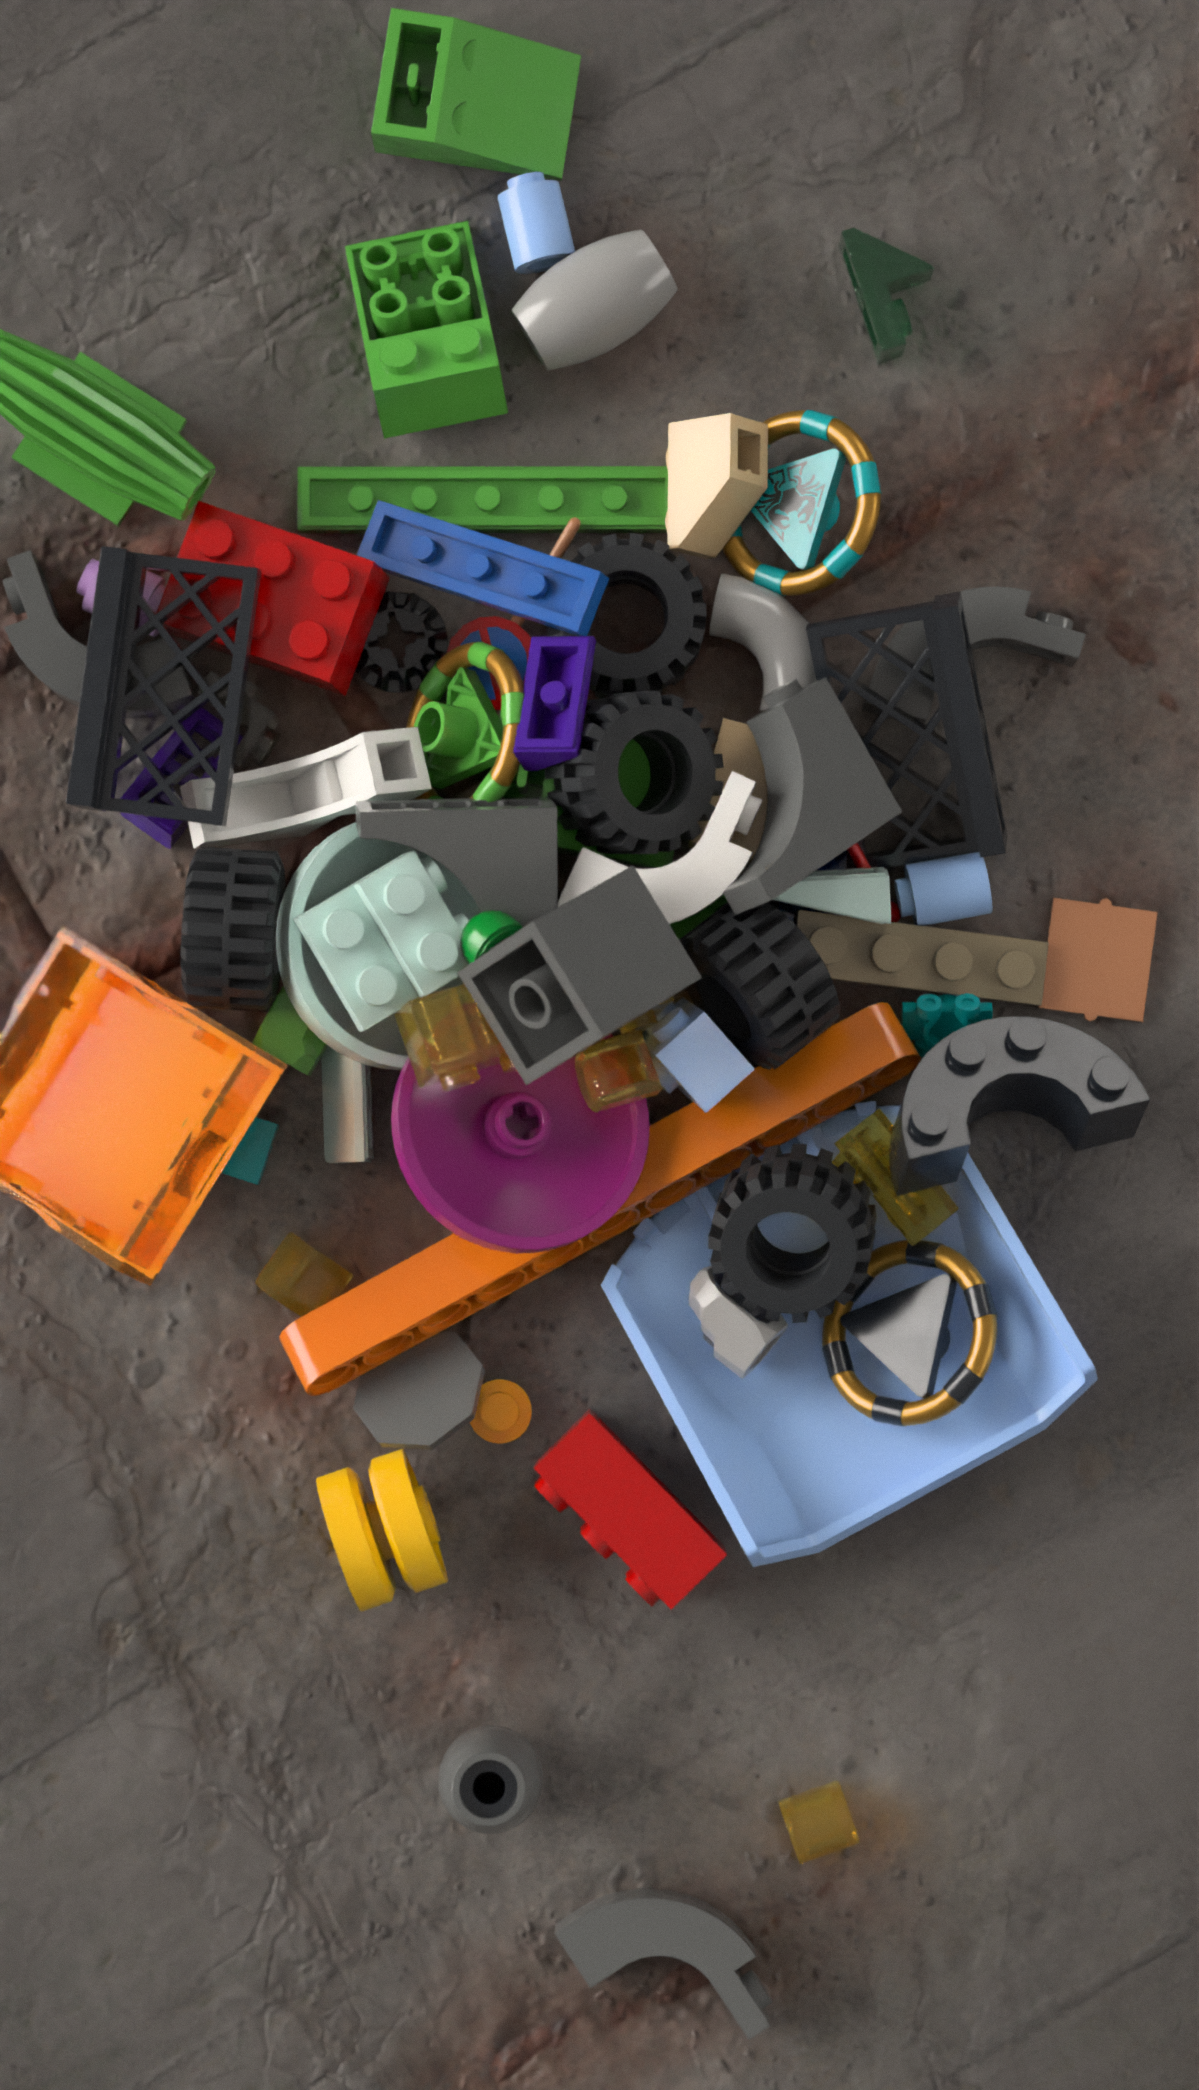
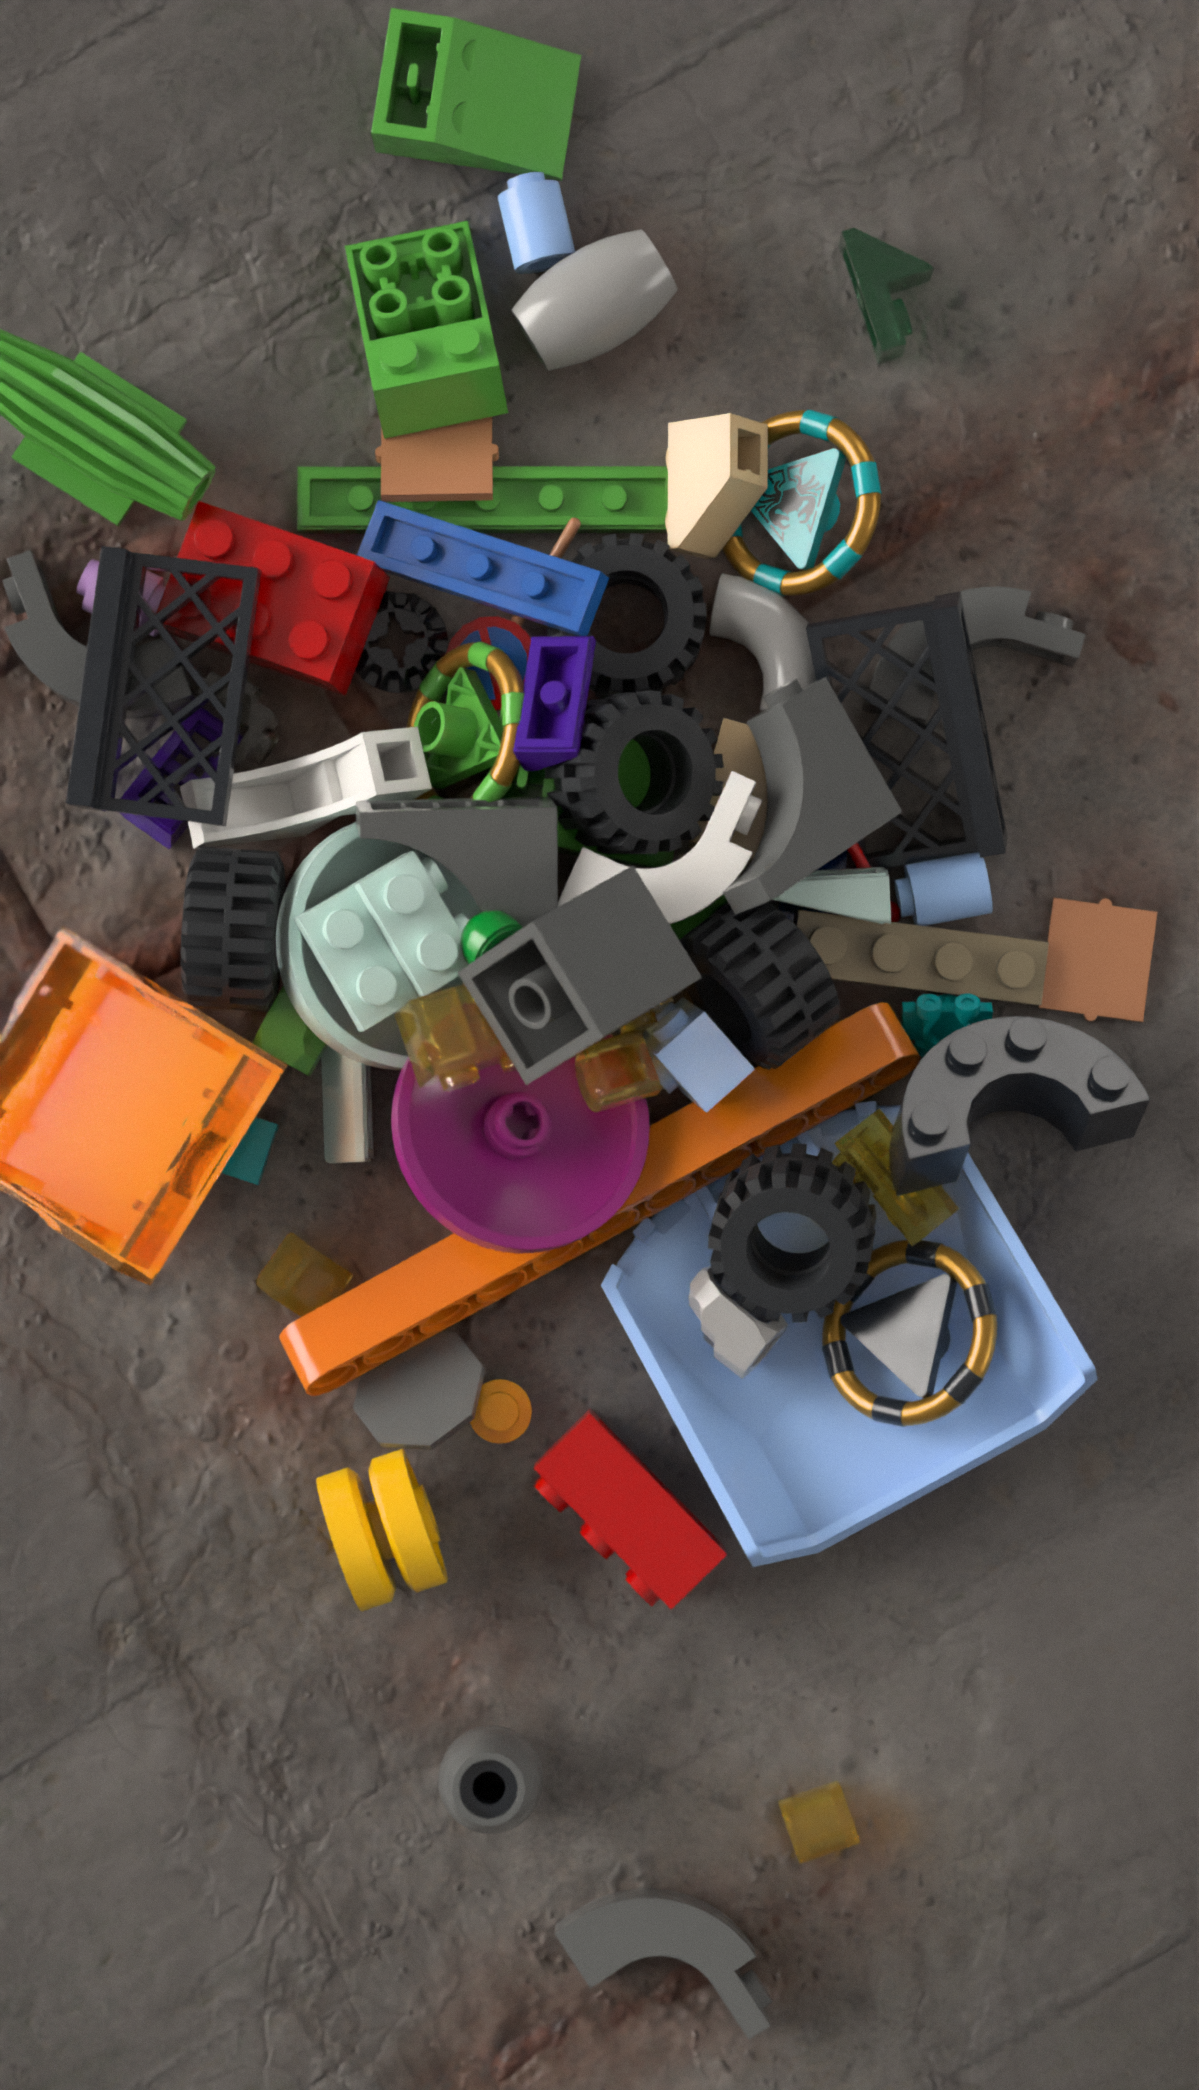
(439, 463): none -> nougat piece

